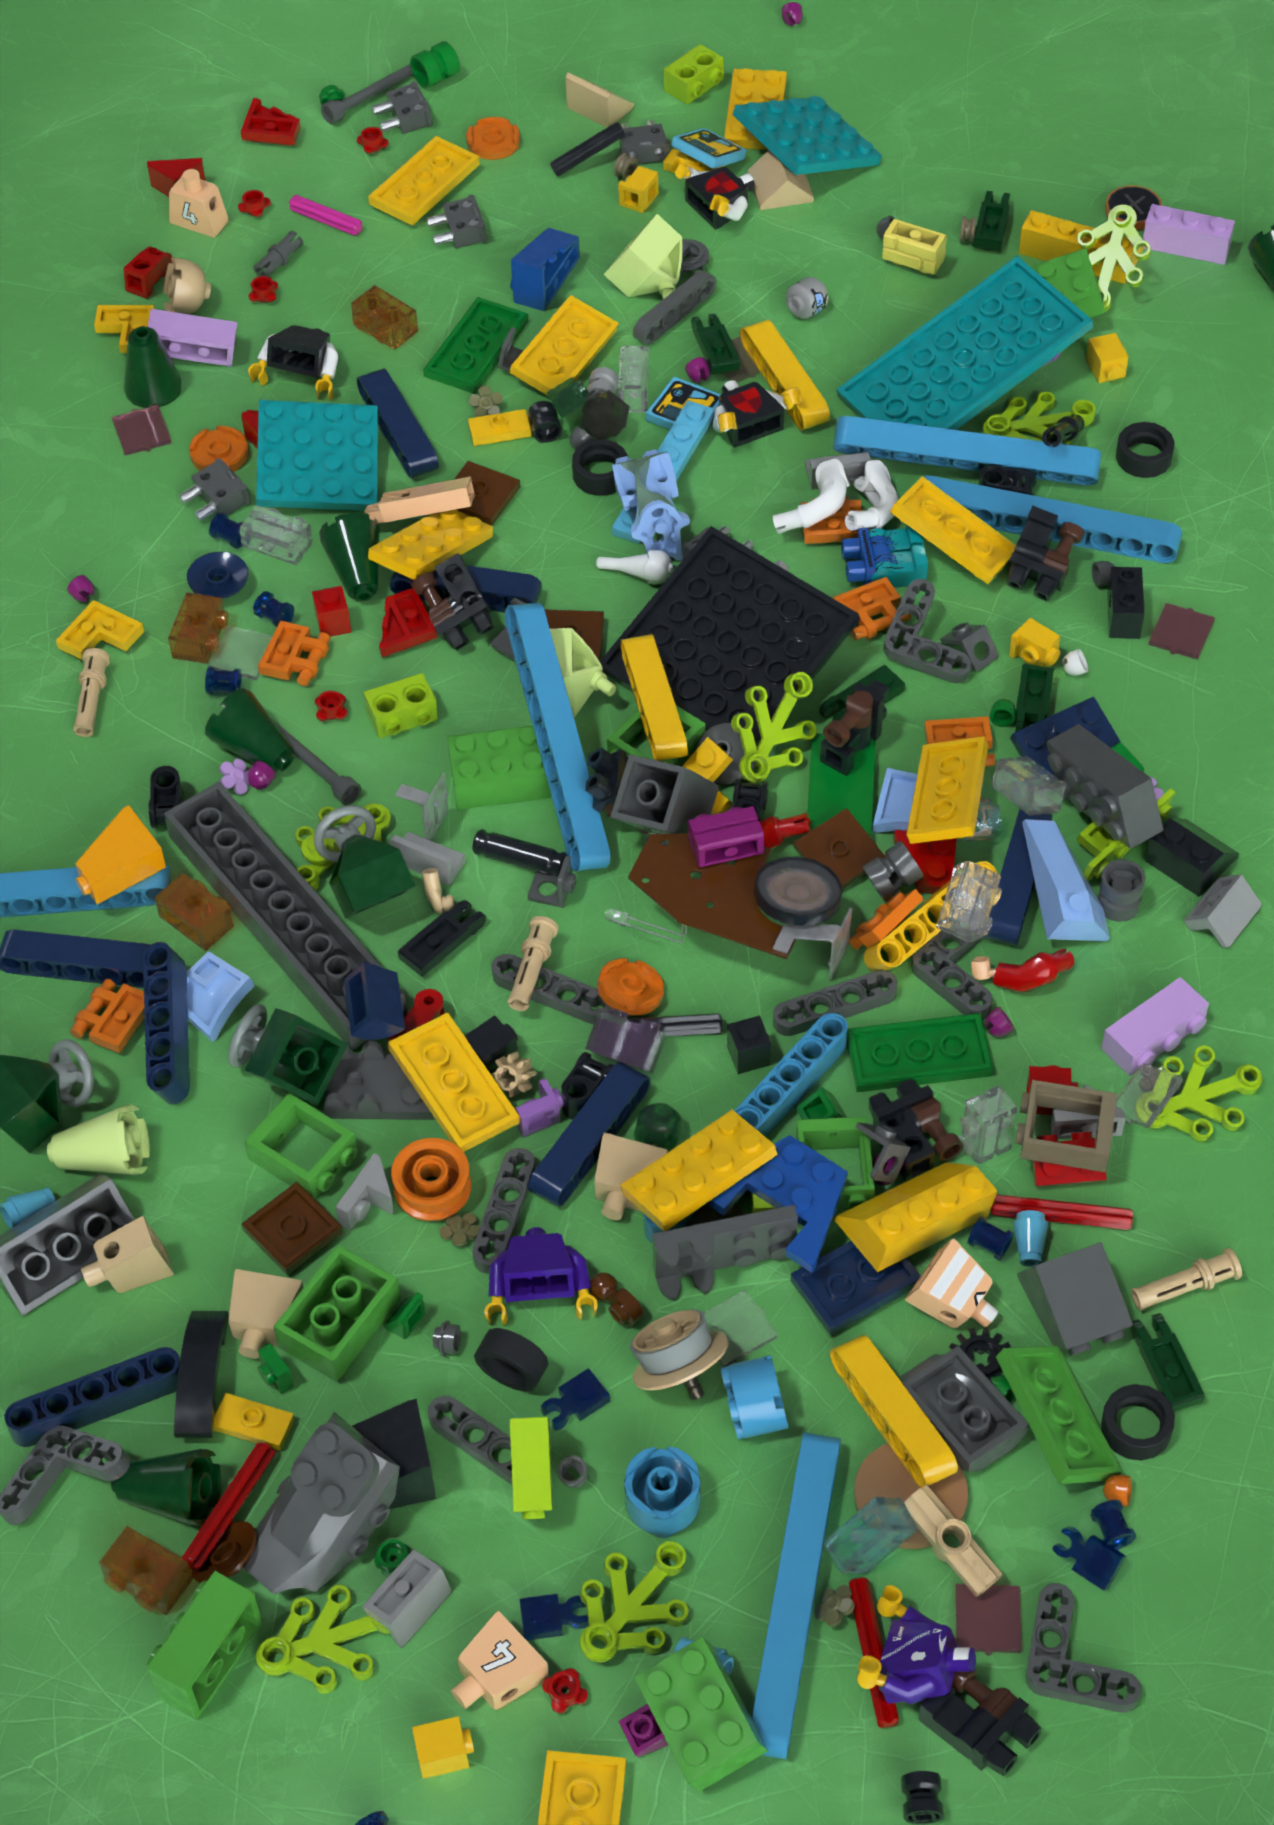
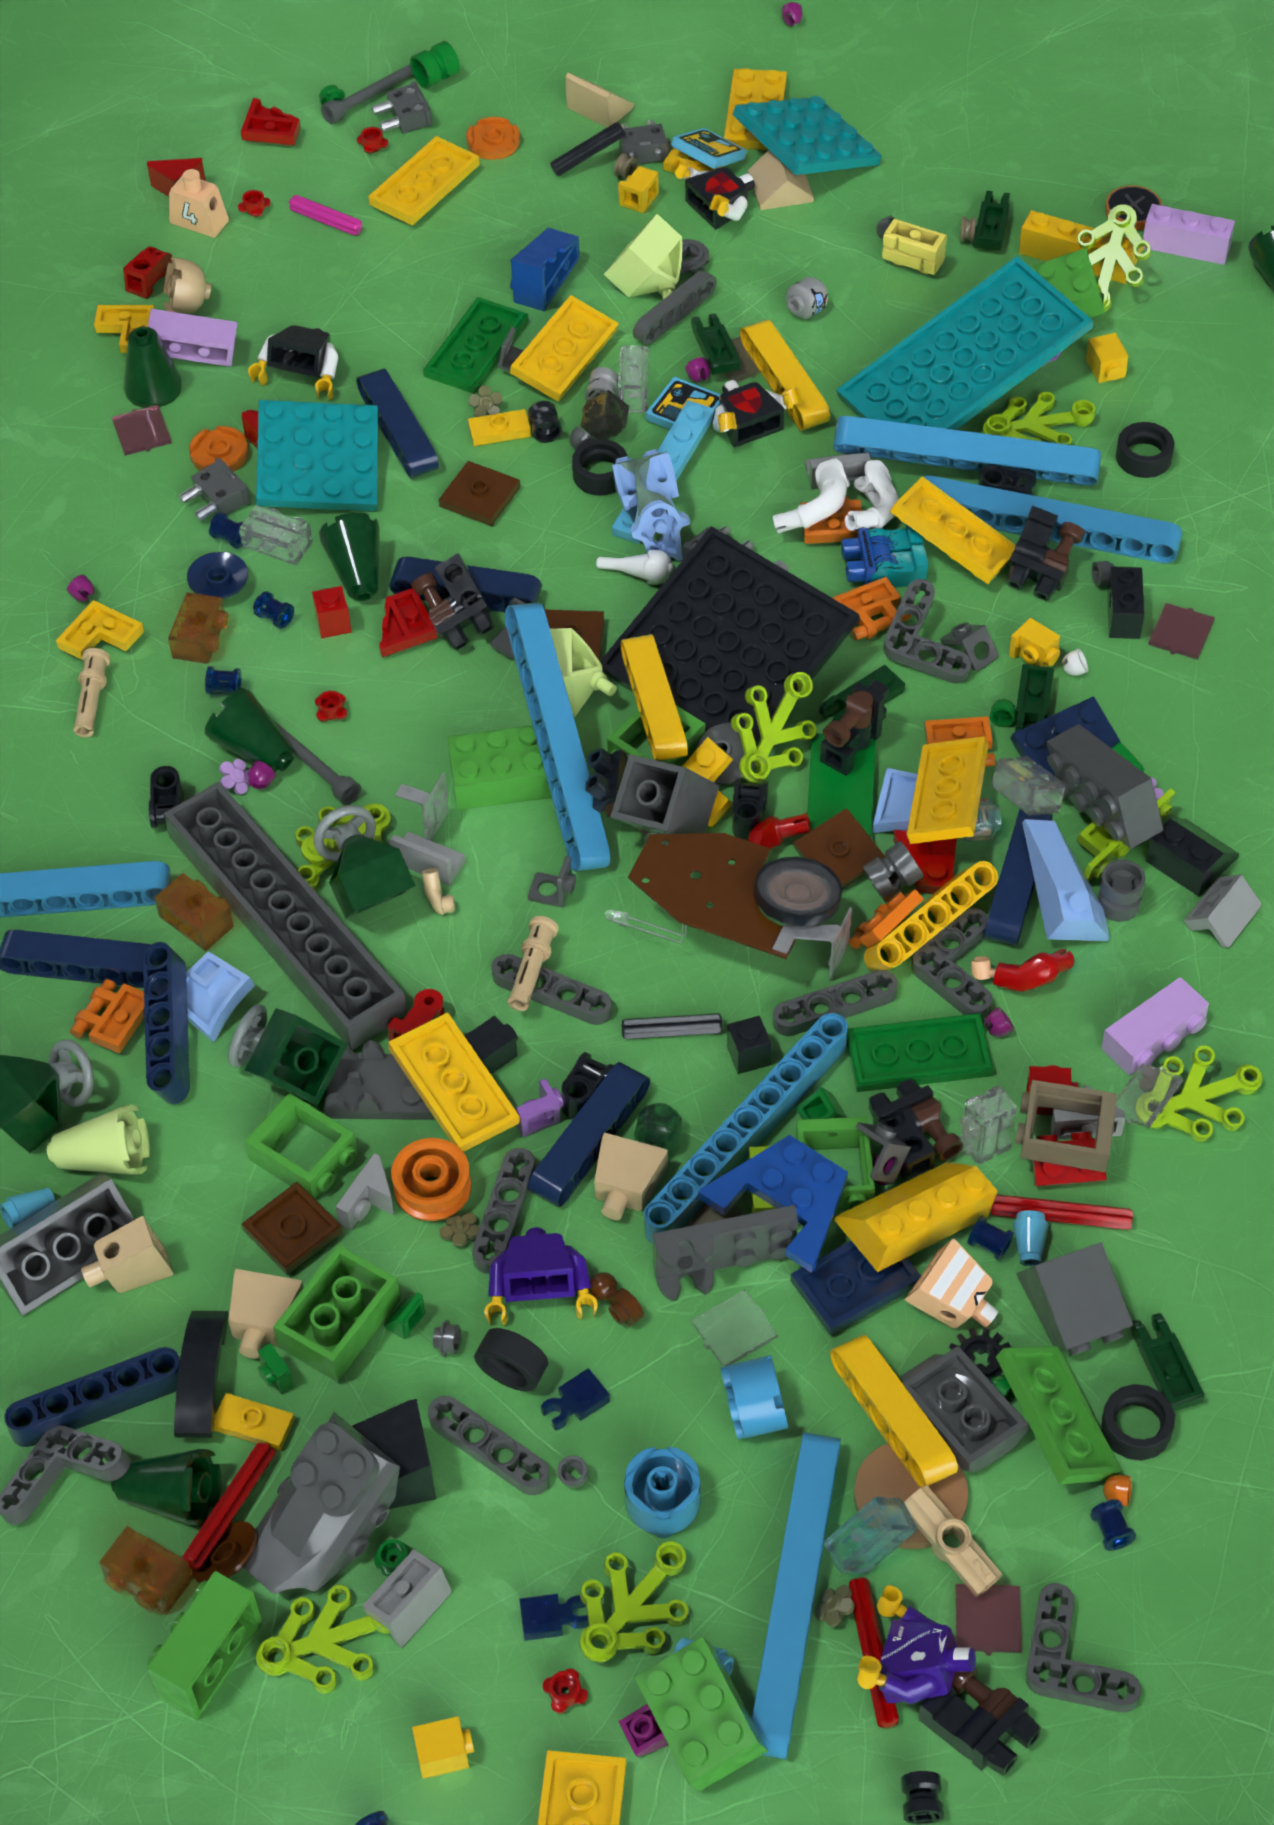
(119, 858): light orange slope -> none
(240, 650): clear piece -> none
(263, 289): red plate -> none
(278, 254): dark grey pin -> none
(285, 649): orange plate -> none
(373, 1002): dark blue brick -> none
(384, 317): clear orange brick -> none
(400, 705): lime brick -> none
(423, 500): light nougat hinge -> none
(430, 542): yellow plate -> none
(440, 938): black hinge -> none
(463, 222): dark grey piece -> none
(498, 1666): light nougat torso -> none
(514, 1074): tan gear -> none
(518, 852): black axle -> none
(531, 1466): lime slope -> none
(568, 396): clear green brick -> none
(625, 1040): clear purple brick -> none
(630, 986): orange tile -> none
(676, 1352): tan piece -> none
(693, 74): lime brick -> none
(698, 1170): yellow plate -> none
(725, 836): magenta brick -> none
(969, 902): clear brick -> none
(1063, 430): black pin -> none
(1094, 1559): clear blue plate -> none
(1201, 1275): tan pin -> none

